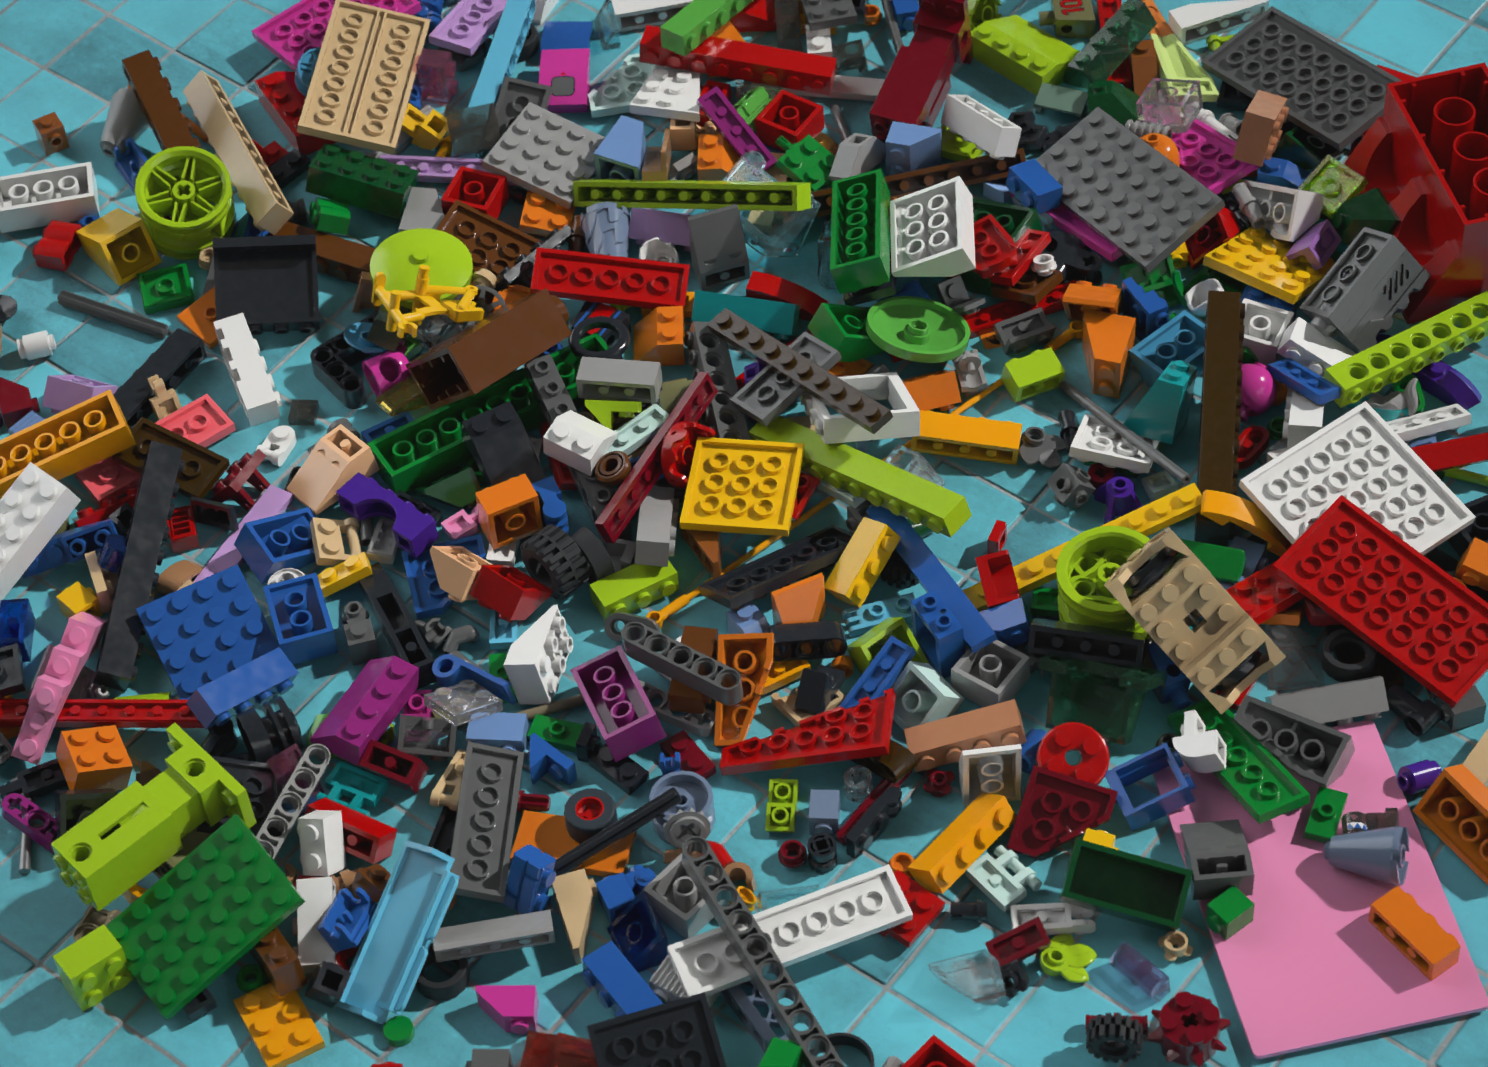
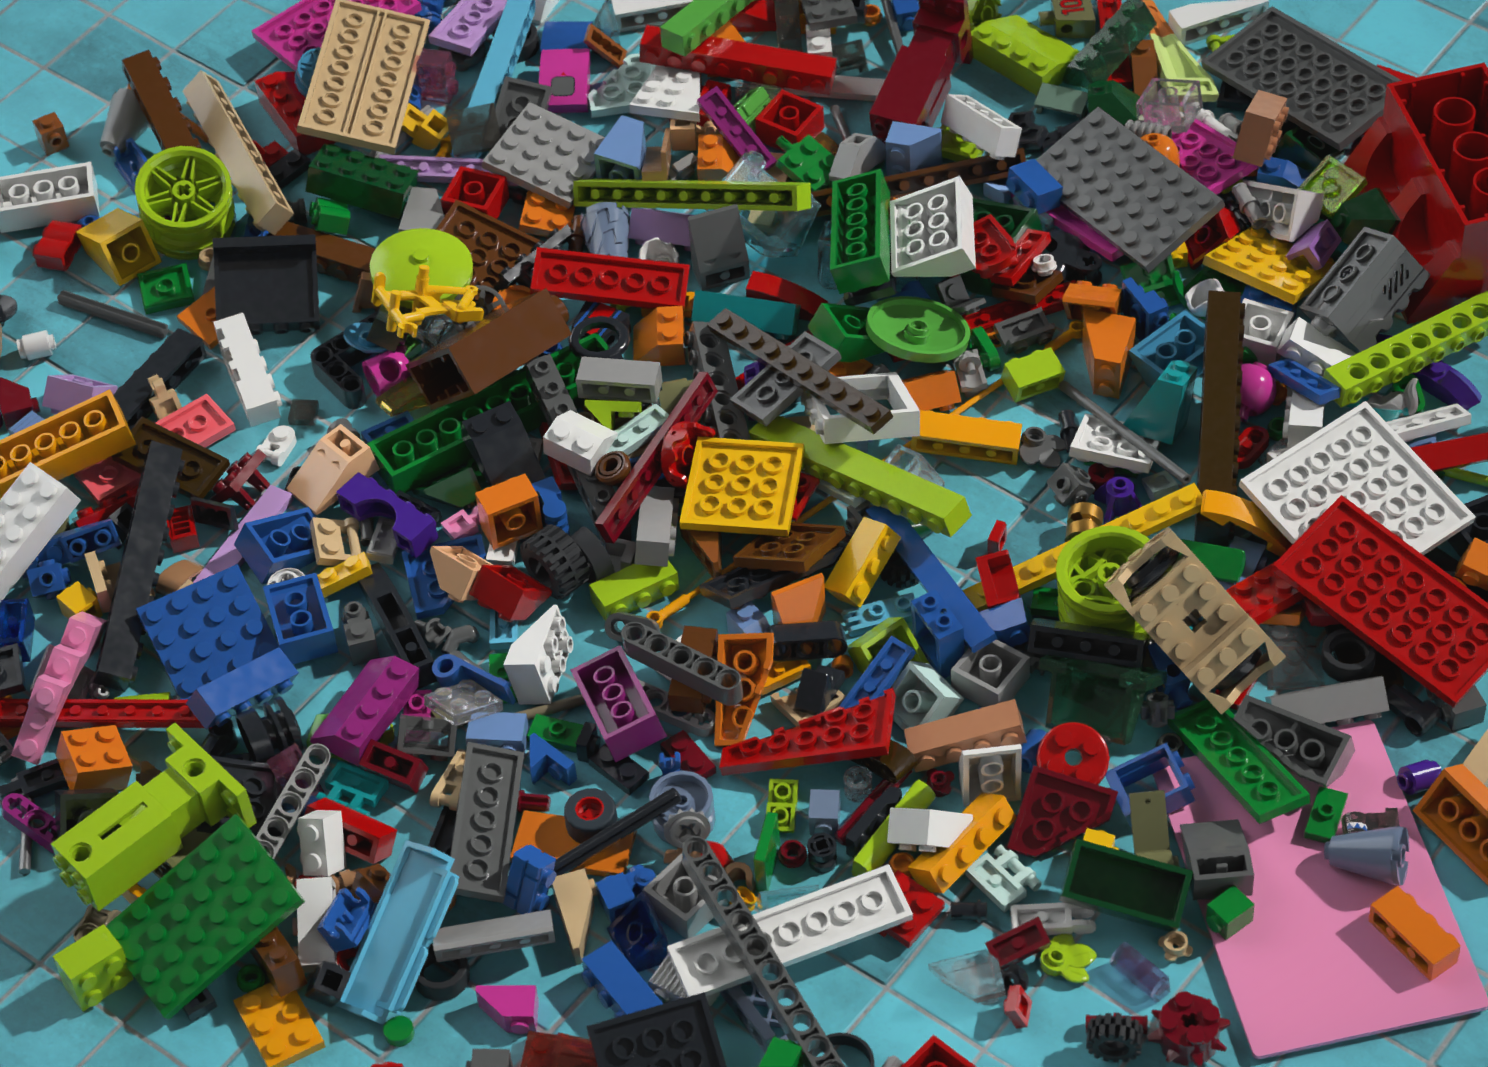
(39, 578): none -> blue brick
(112, 552): clear blue brick -> none
(485, 278): tan plate -> none
(604, 46): none -> dark orange slope
(766, 852): none -> green tile
(793, 553): none -> reddish brown plate
(877, 849): none -> lime brick
(925, 828): none -> white slope
(987, 351): none -> green plate
(1017, 1006): none -> red plate
(1082, 517): none -> pearl gold wheel
(1151, 826): none -> olive door
(1157, 709): none -> dark grey gear
(1198, 748): white brick -> none

